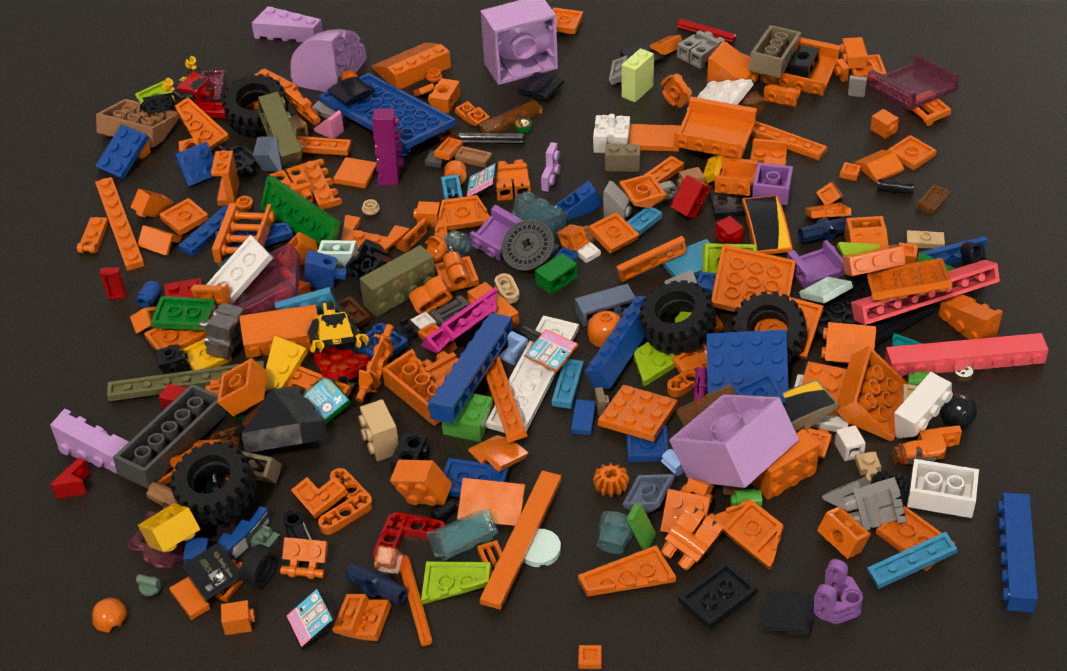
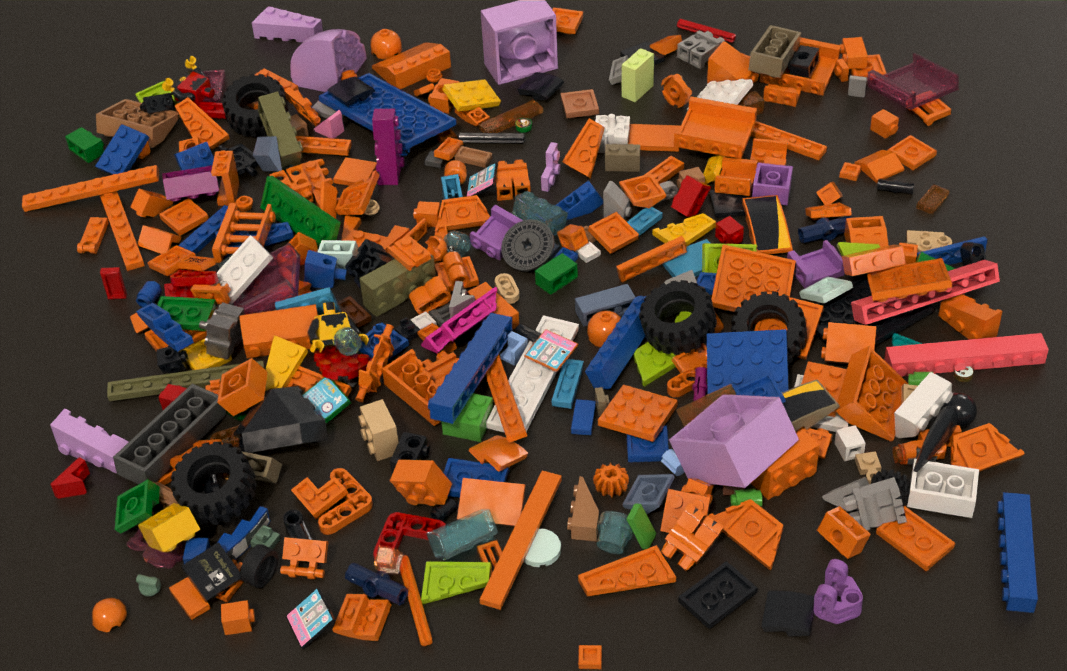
(85, 144): none -> green brick
(90, 188): none -> orange plate
(136, 505): none -> green plate
(164, 327): none -> blue slope
(167, 262): none -> orange tile
(190, 183): none -> magenta brick
(190, 277): none -> red beam
(196, 263): none -> orange tile
(328, 198): none -> orange slope
(347, 341): none -> clear light blue head
(357, 196): none -> orange wing
(385, 44): none -> orange cylinder
(409, 252): none -> orange plate
(459, 299): none -> light grey slope
(471, 95): none -> yellow plate
(579, 103): none -> nougat plate
(585, 149): none -> orange wing
(585, 514): none -> medium nougat slope
(690, 229): none -> yellow wing
(912, 560): dark azure plate -> none
(933, 242): none -> tan plate
(937, 436): none -> black piece
(982, 448): none -> orange wing

